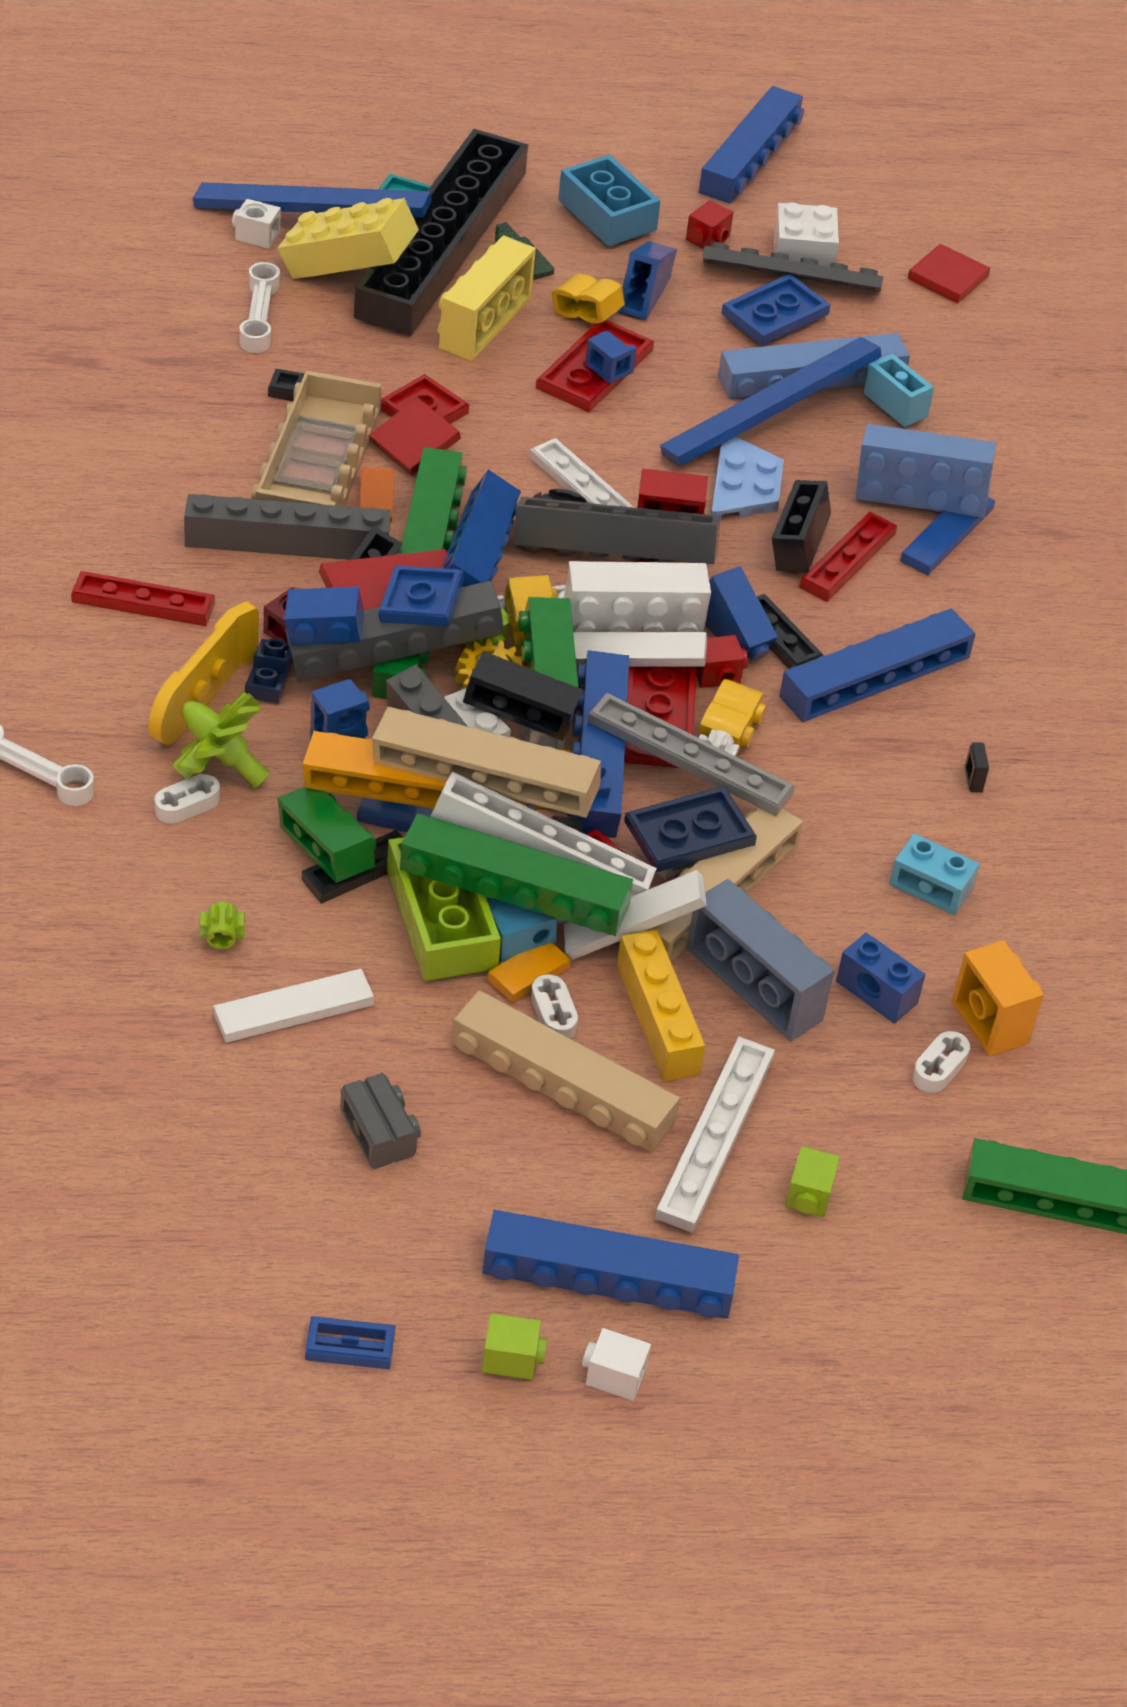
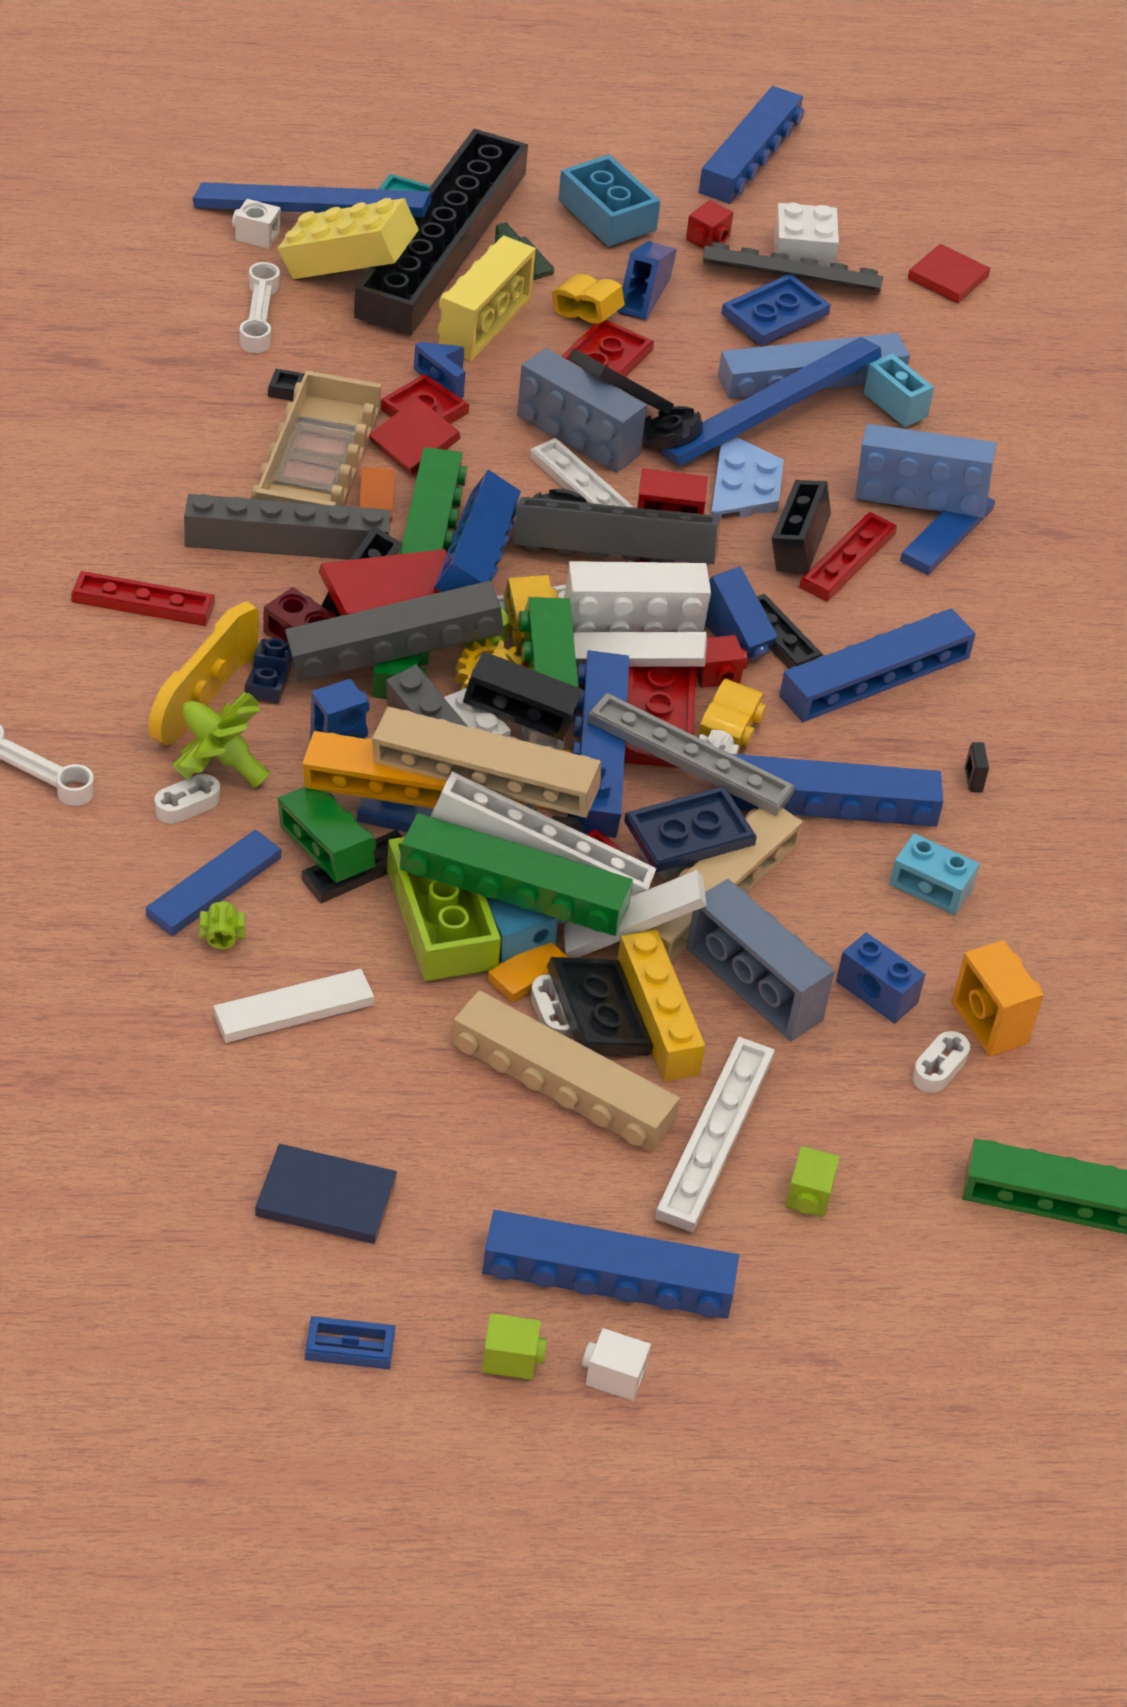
(213, 882): none -> blue tile
(324, 615): blue brick -> none
(326, 1193): none -> dark blue tile
(379, 1120): dark grey brick -> none
(421, 595): blue tile -> none
(441, 364): none -> blue slope
(581, 410): none -> sand blue brick
(599, 1005): none -> black tile
(610, 357): blue brick -> none
(621, 381): none -> black tile
(672, 429): none -> black tile
(855, 790): none -> blue brick

